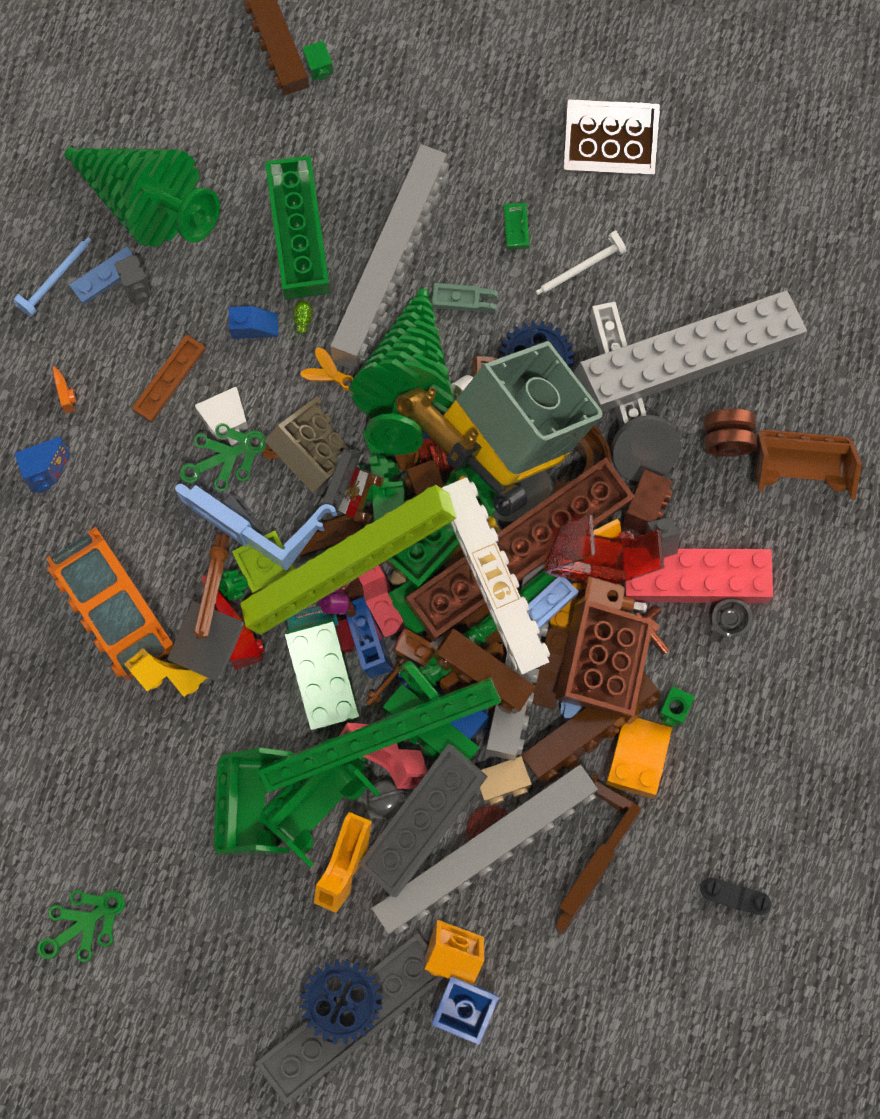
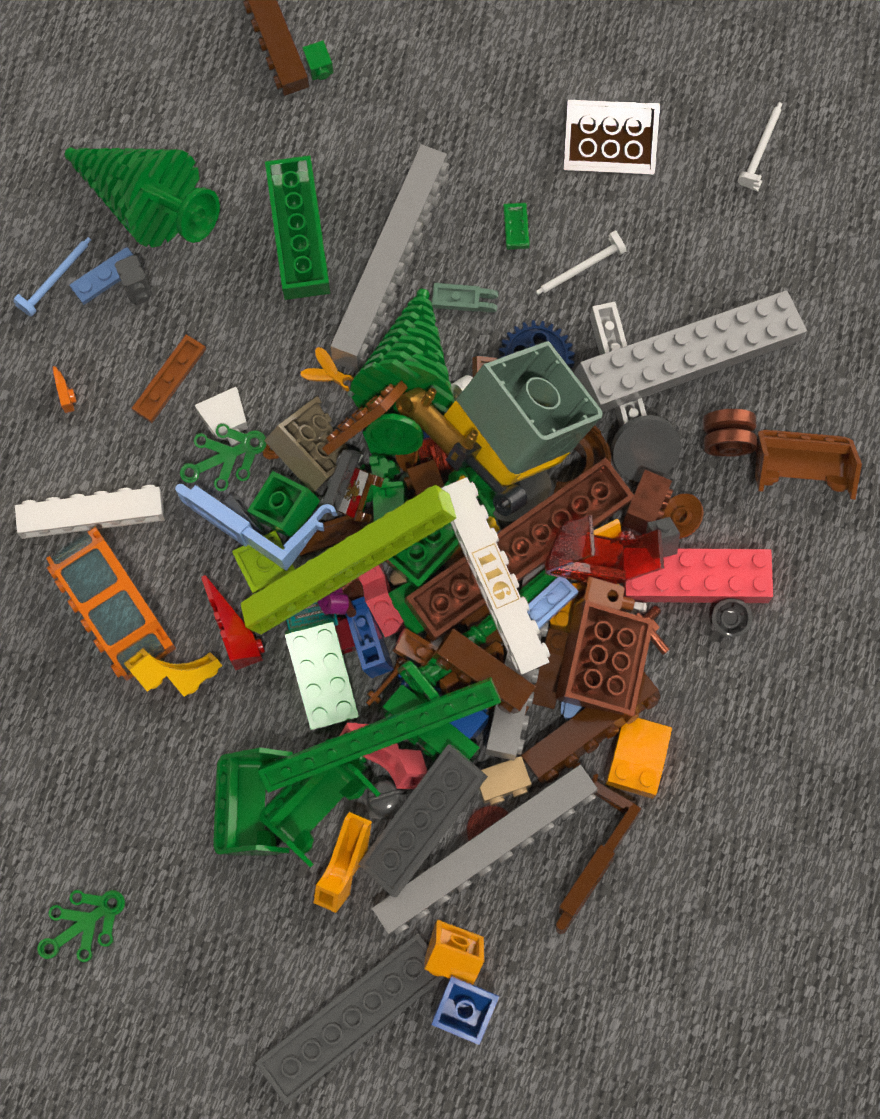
(43, 464): blue slope -> none
(87, 512): none -> white brick
(210, 654): dark grey piece -> none
(218, 556): dark orange axle -> none
(233, 585): green gear -> none
(252, 322): blue slope -> none
(283, 505): none -> green brick
(302, 316): clear neon green cylinder -> none
(319, 991): dark blue gear -> none
(364, 416): none -> dark orange plate
(681, 698): green brick -> none
(683, 507): none -> dark orange dish
(735, 896): black piece -> none
(748, 178): none -> white piece

